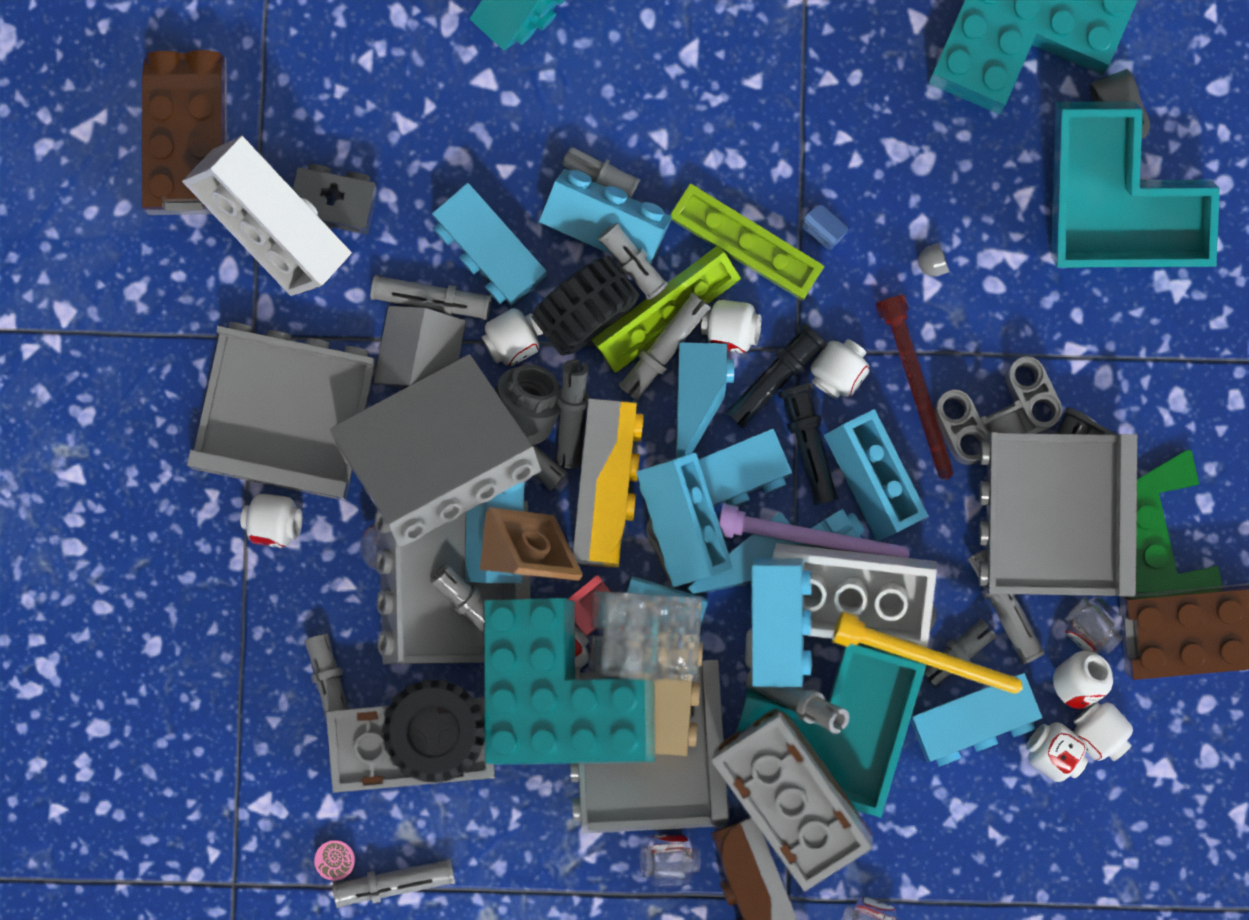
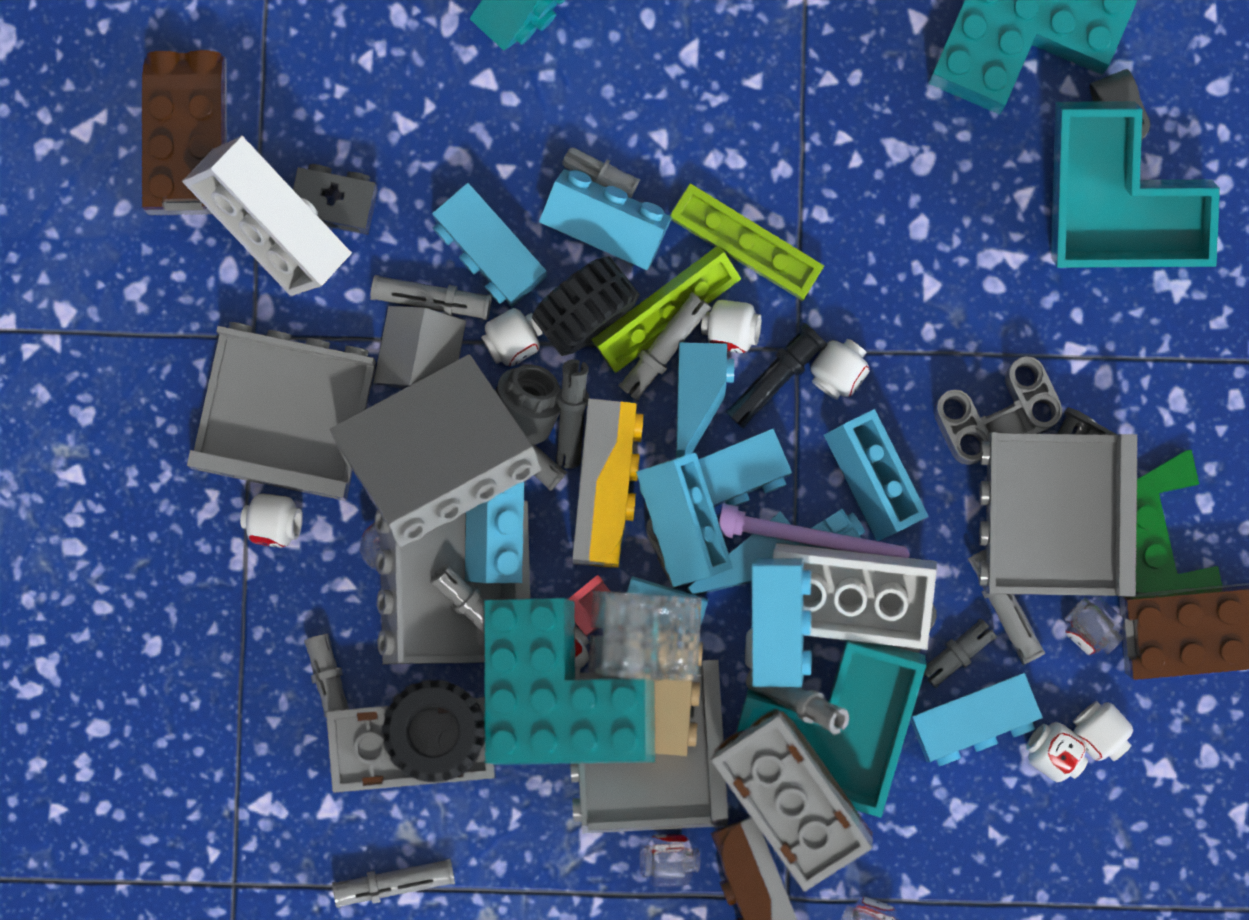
(334, 860): tile -> none
(526, 545): medium nougat slope -> none
(632, 261): light grey pin -> none
(805, 426): black pin -> none
(824, 227): medium blue slope -> none
(852, 631): yellow piece -> none
(894, 314): clear red piece -> none
(932, 261): light grey hinge -> none
(1083, 679): white head -> none

